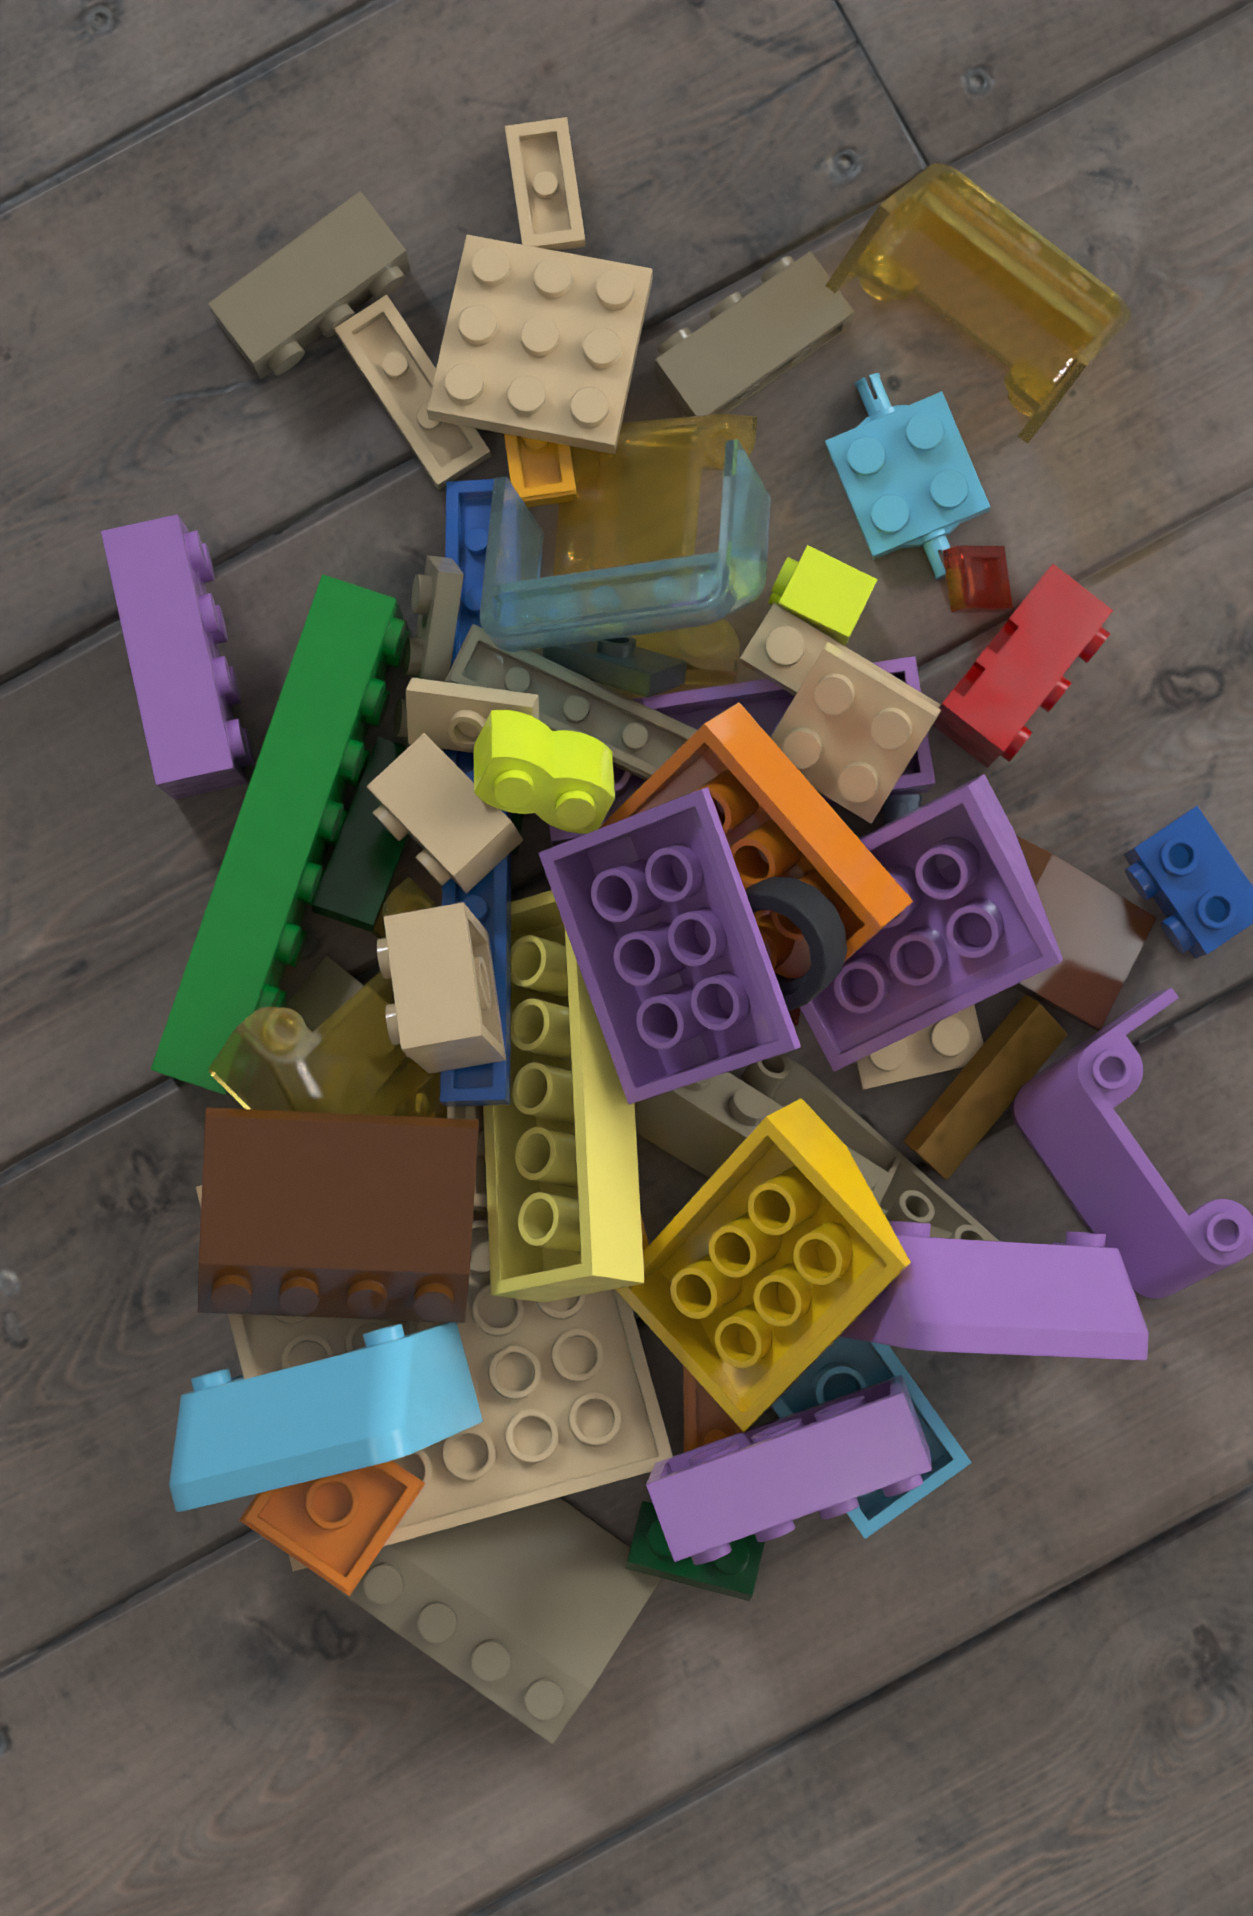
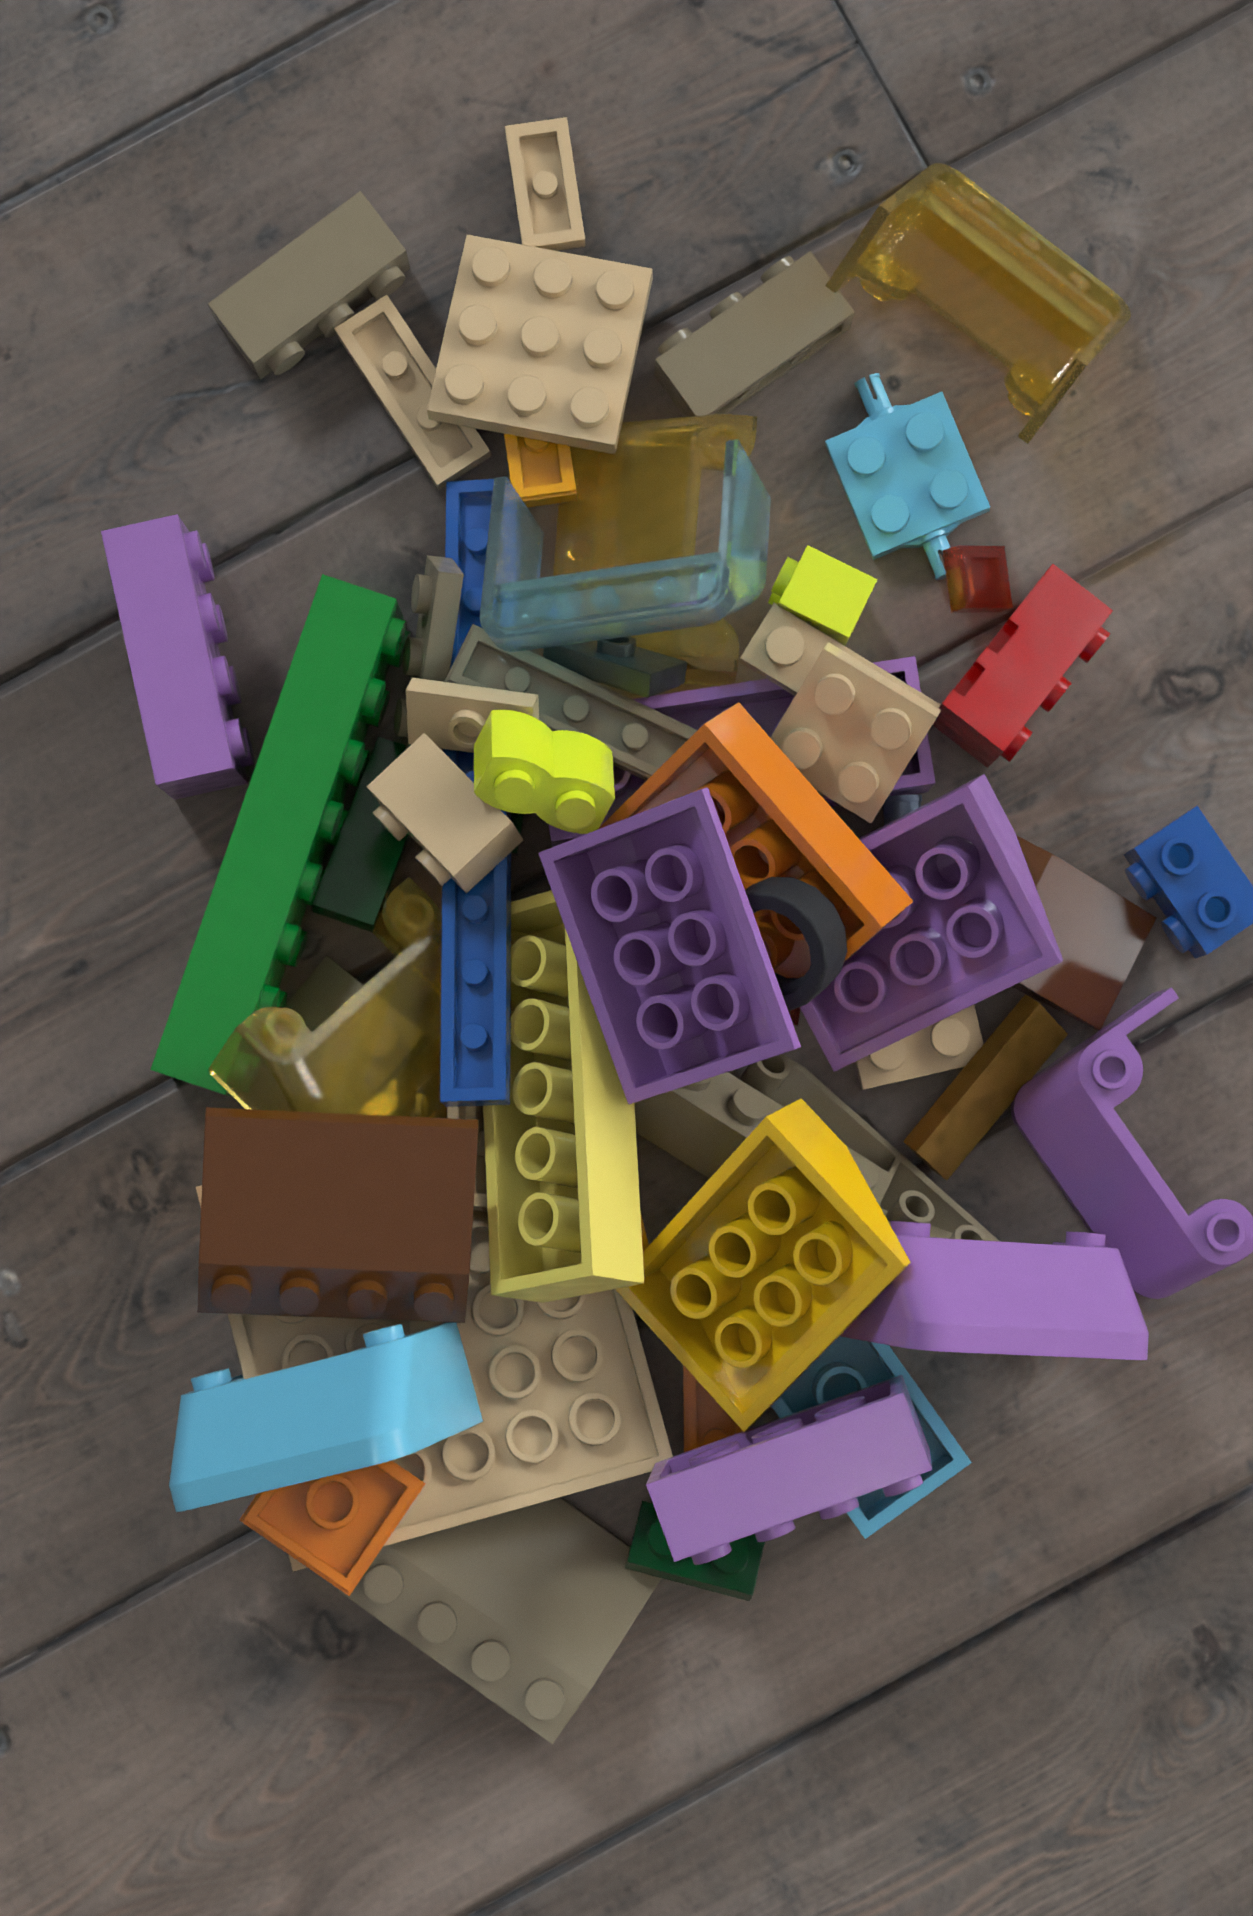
(441, 988): tan brick -> none

